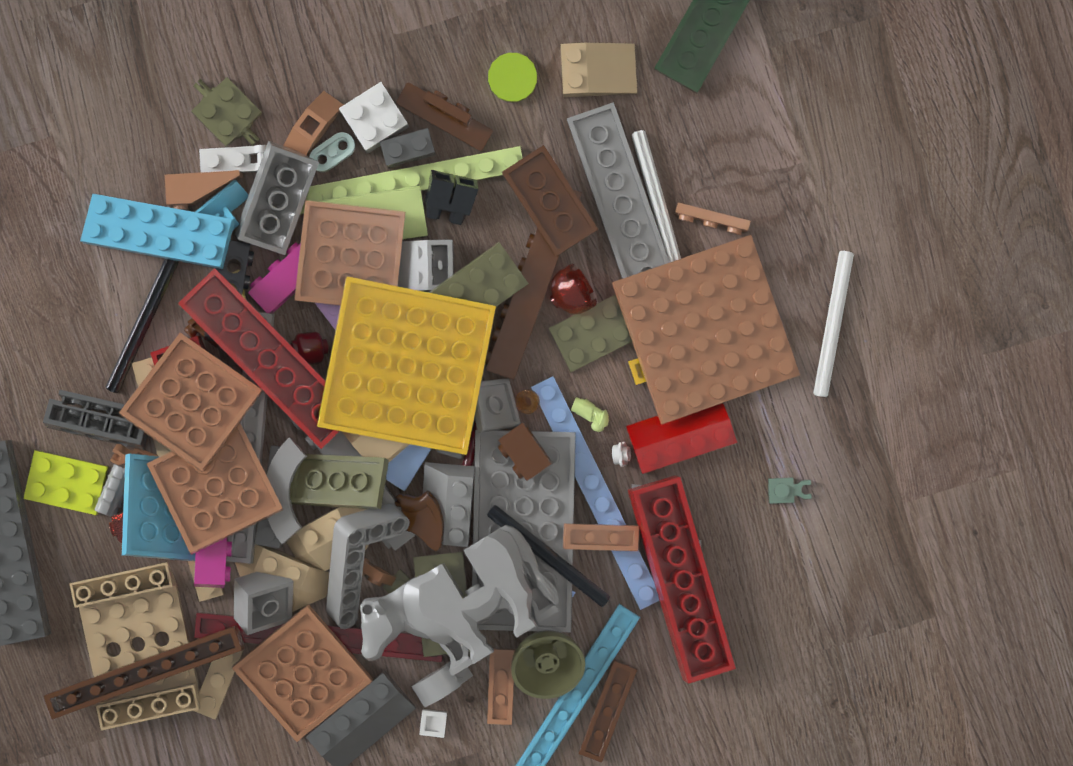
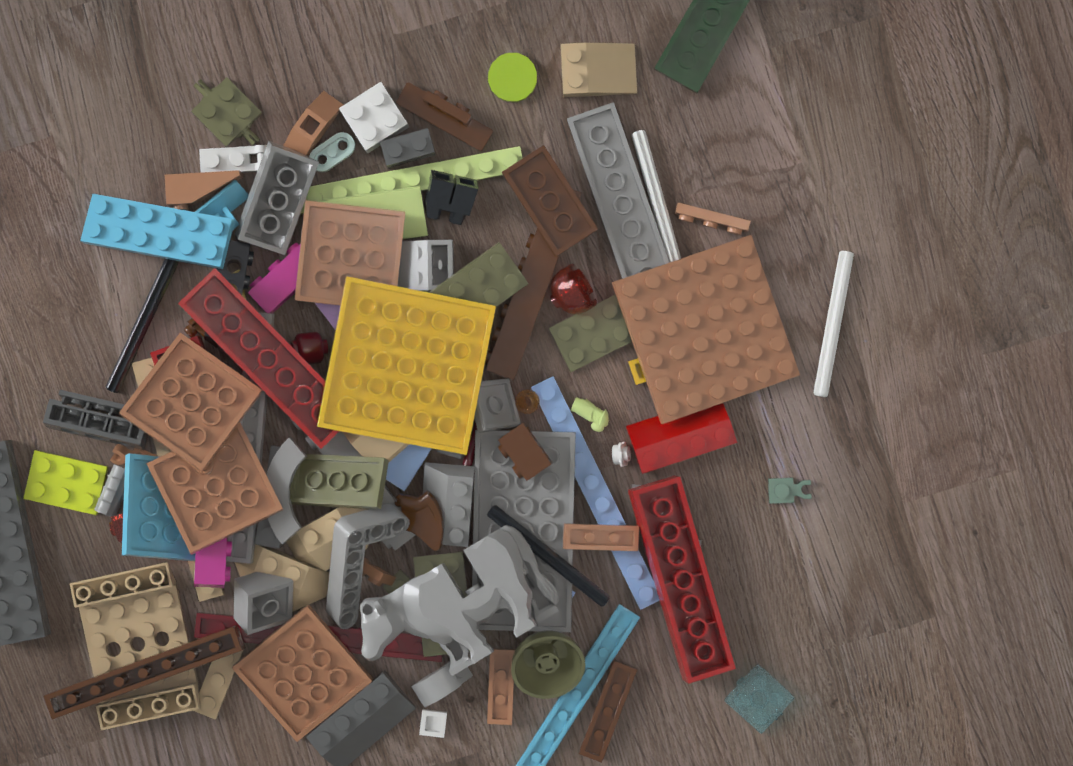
(759, 698): none -> clear light blue plate

